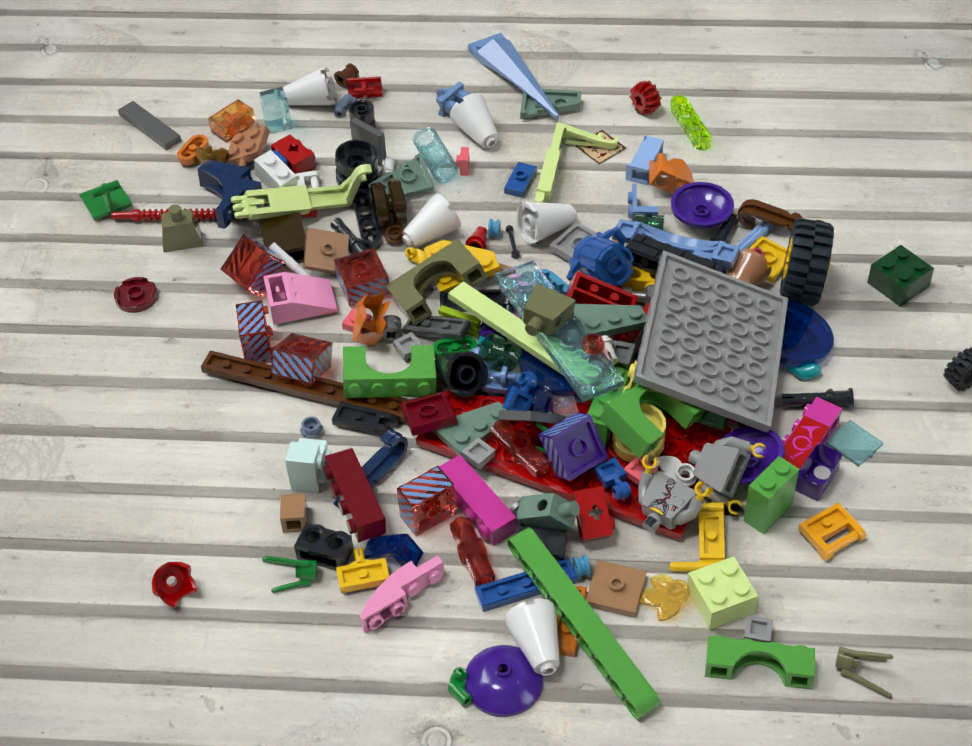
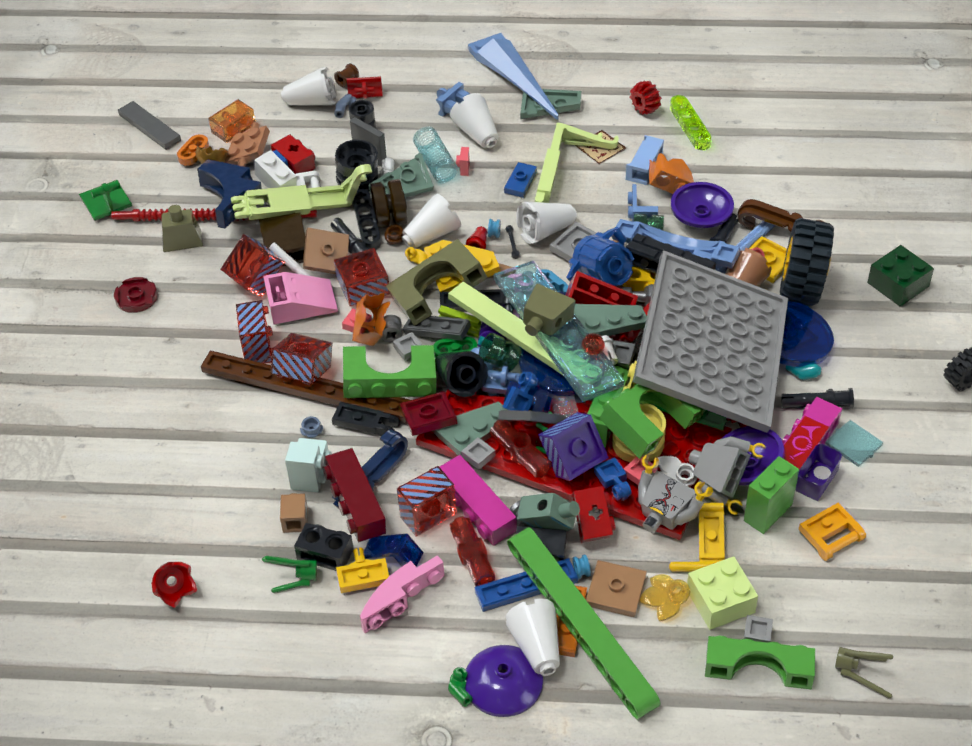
(275, 110): clear light blue panel -> none

